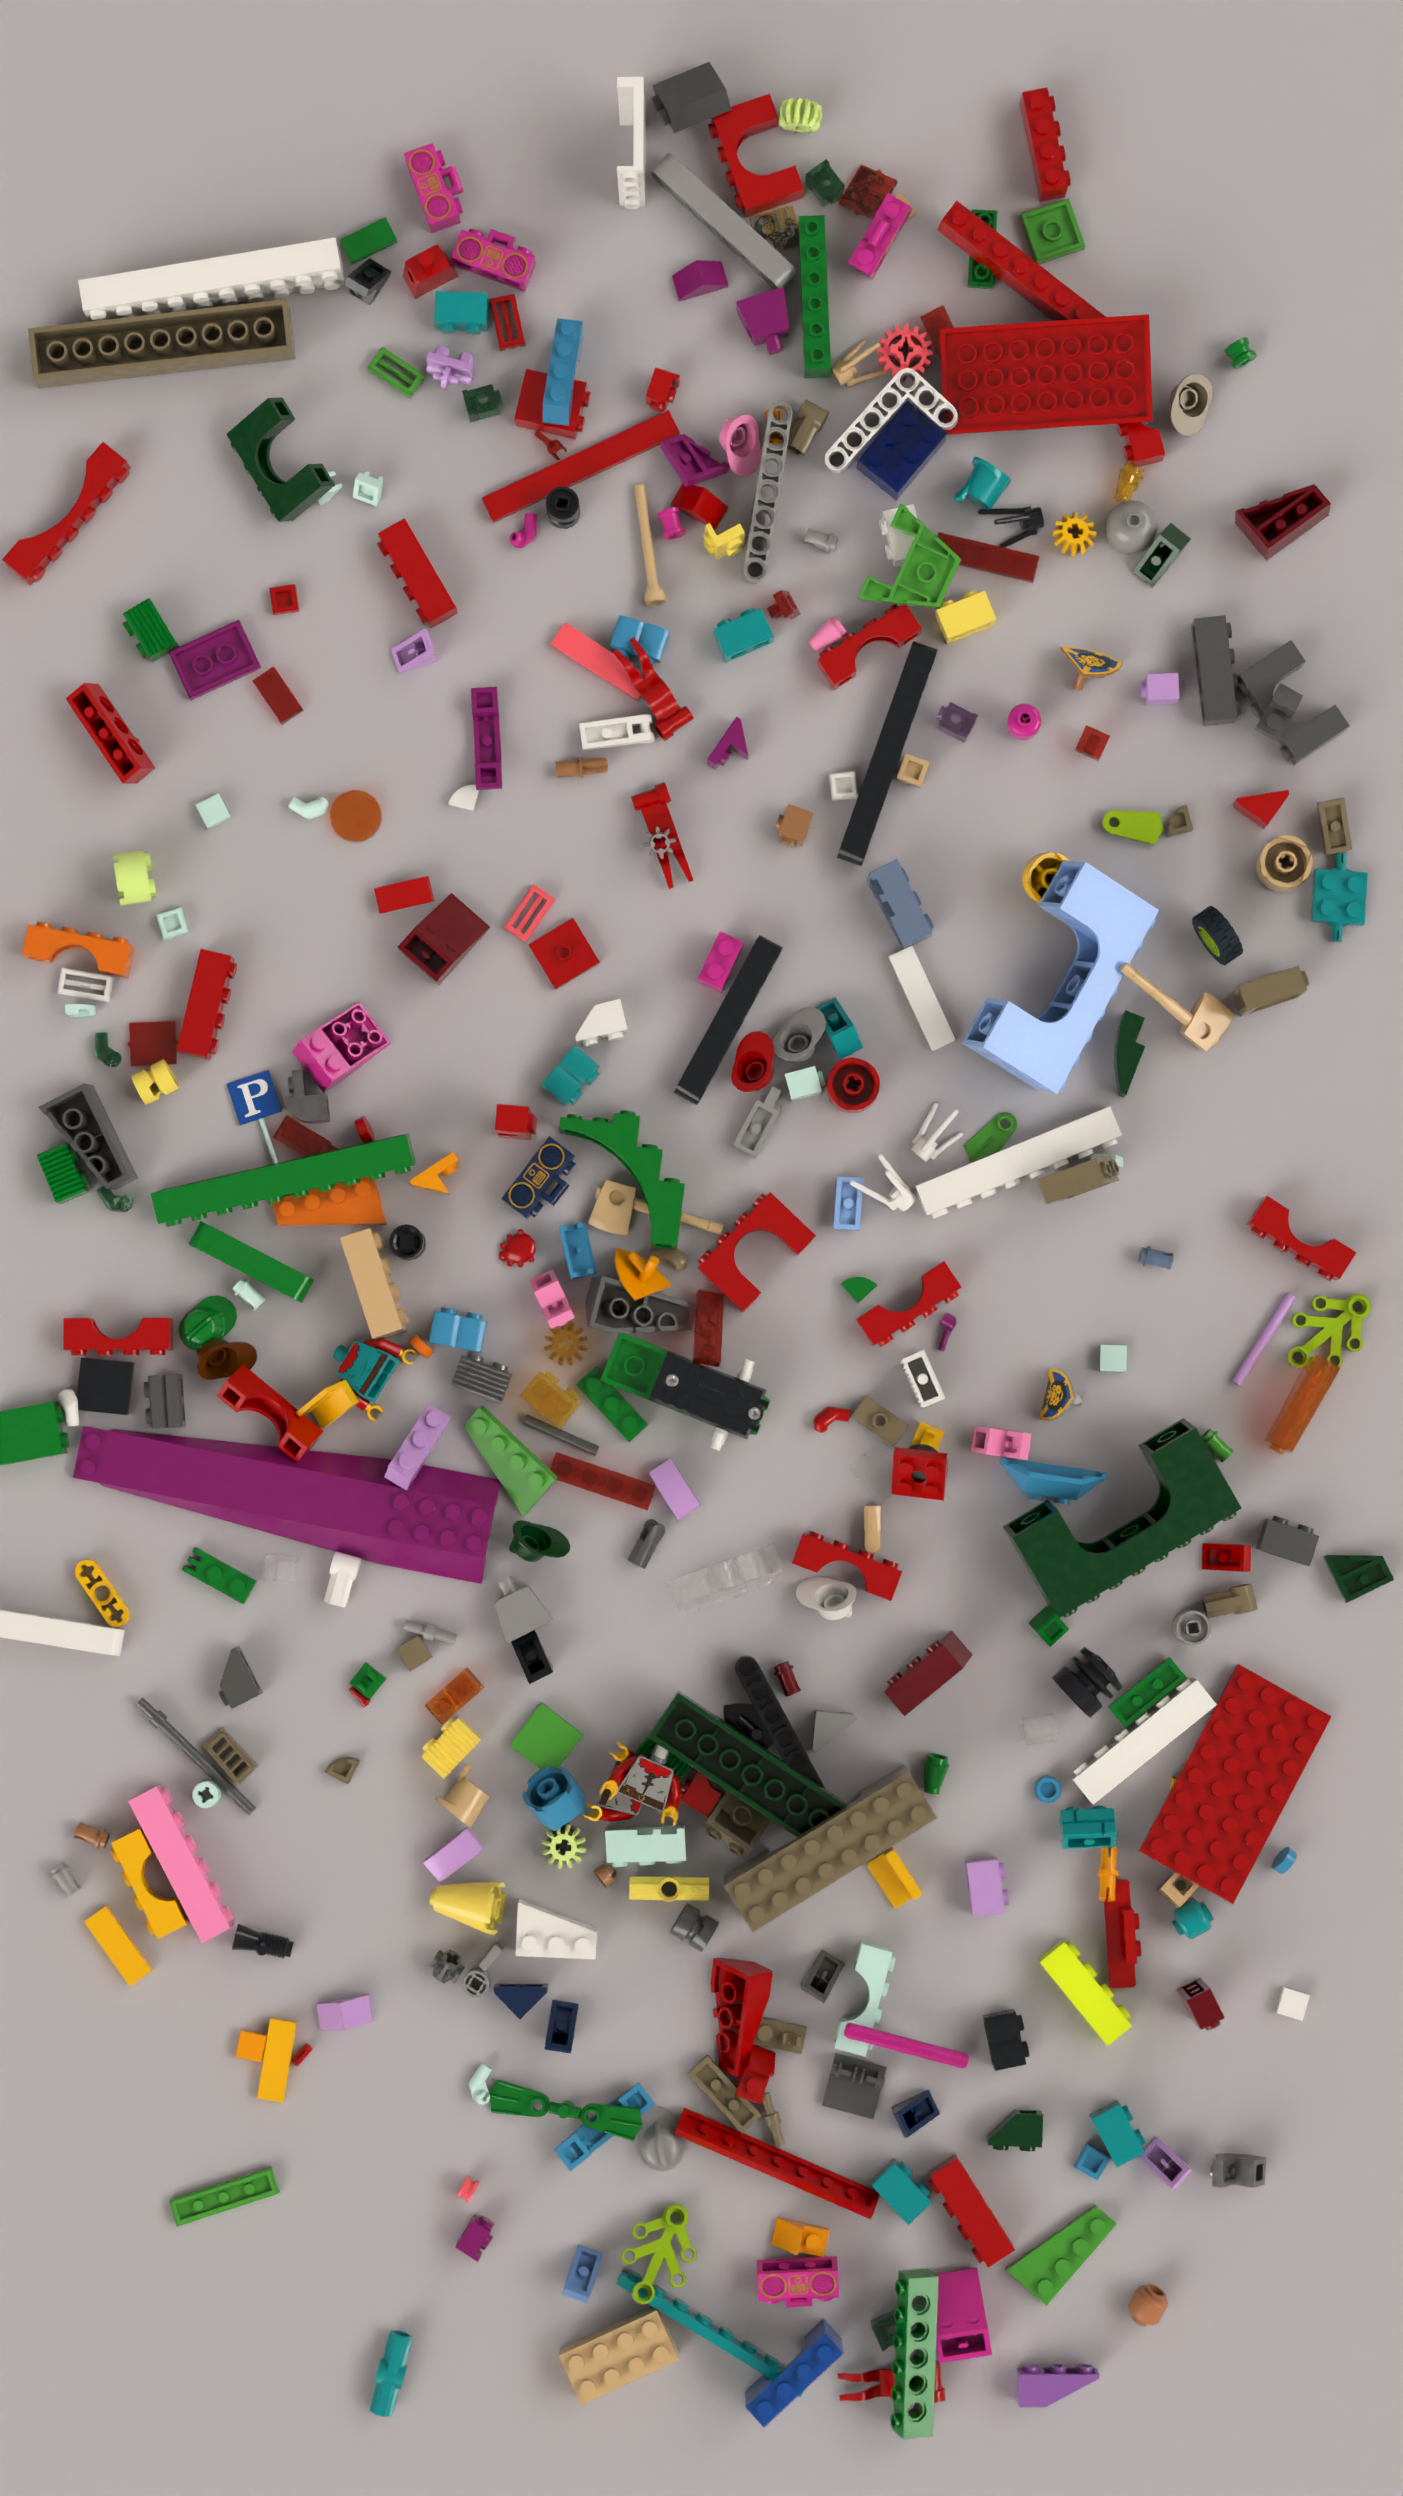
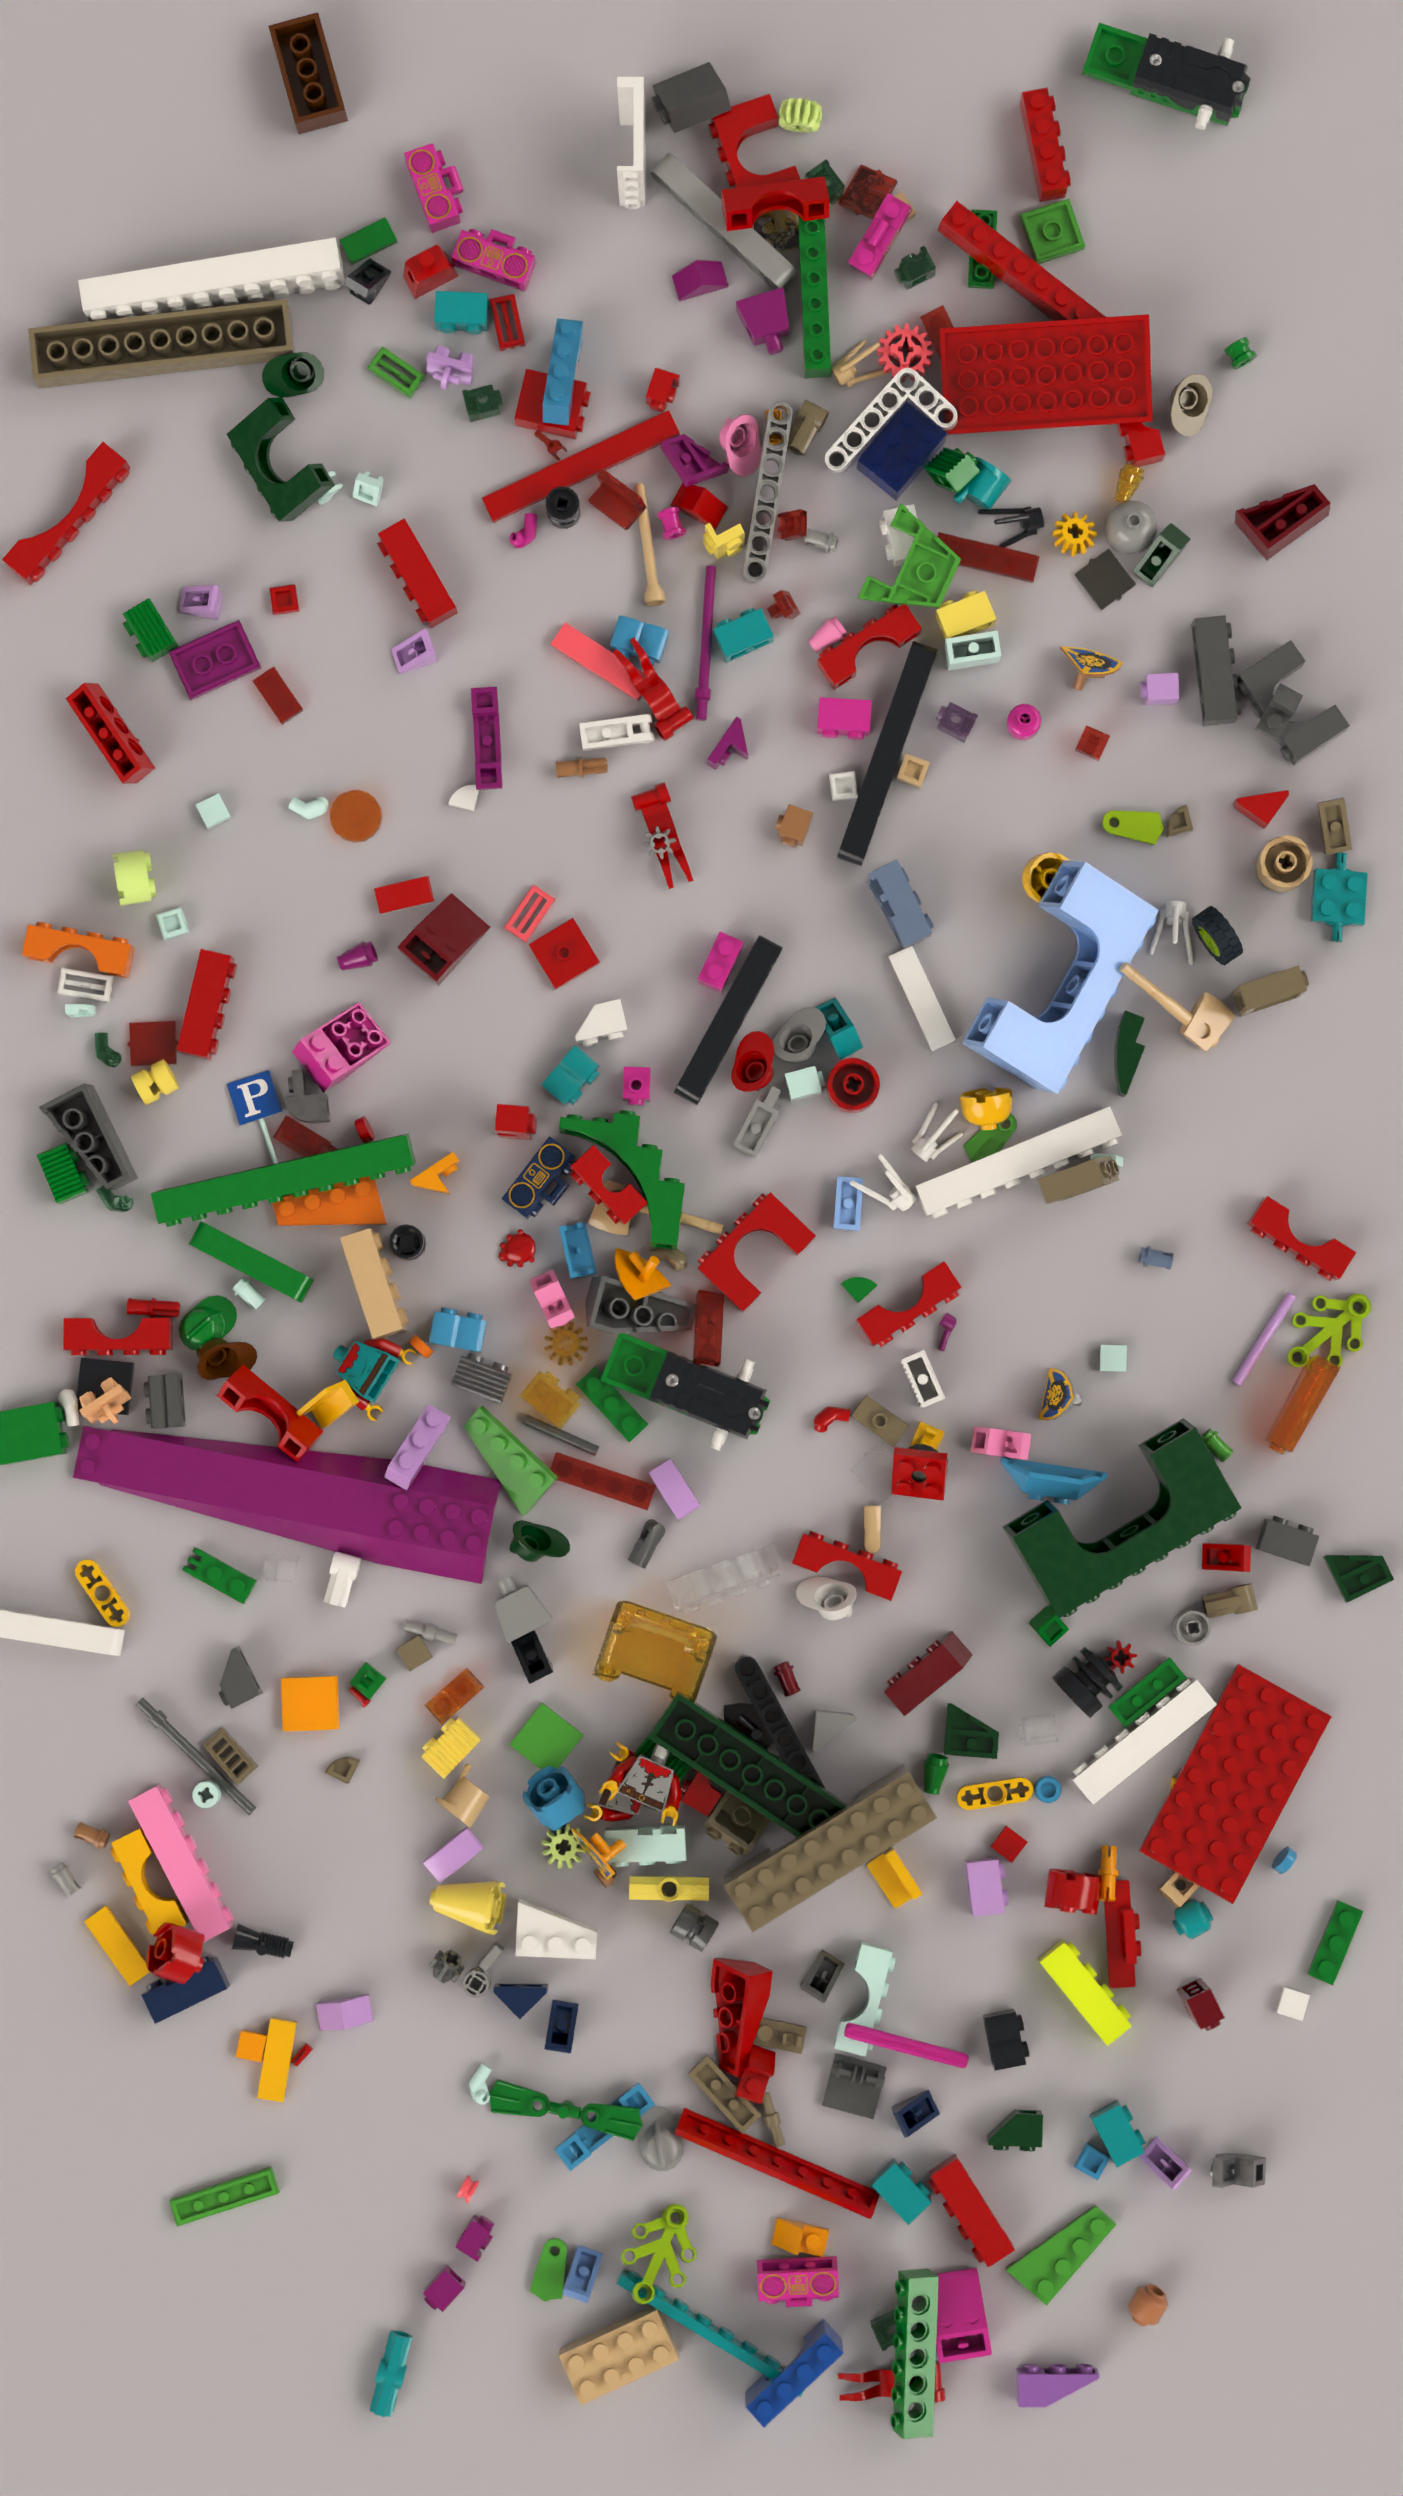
(106, 1405): none -> light nougat hips
(153, 1307): none -> red axle
(172, 1997): none -> dark blue piece
(175, 1953): none -> red brick
(201, 601): none -> lavender slope
(293, 374): none -> dark green piece
(308, 73): none -> reddish brown brick
(310, 1703): none -> light orange slope
(358, 956): none -> magenta cone
(443, 2289): none -> magenta brick
(550, 2272): none -> bright green piece
(606, 1855): none -> light orange shield
(617, 500): none -> clear red panel
(621, 1204): none -> red arch
(636, 1085): none -> dark pink brick
(655, 1649): none -> clear yellow windscreen
(703, 692): none -> magenta bar
(793, 525): none -> clear red tile
(803, 197): none -> red arch
(844, 717): none -> dark pink brick
(915, 269): none -> clear green brick
(952, 469): none -> green brick
(968, 1735): none -> dark green wing
(972, 650): none -> light aqua brick
(986, 1107): none -> yellow cylinder
(1009, 1844): none -> red tile
(1013, 1783): none -> yellow beam
(1072, 1891): none -> red brick
(1087, 1827): teal brick -> none
(1105, 579): none -> clear smoke piece
(1114, 1652): none -> red gear
(1170, 73): none -> piece
(1175, 913): none -> white plant
(1335, 1942): none -> green plate

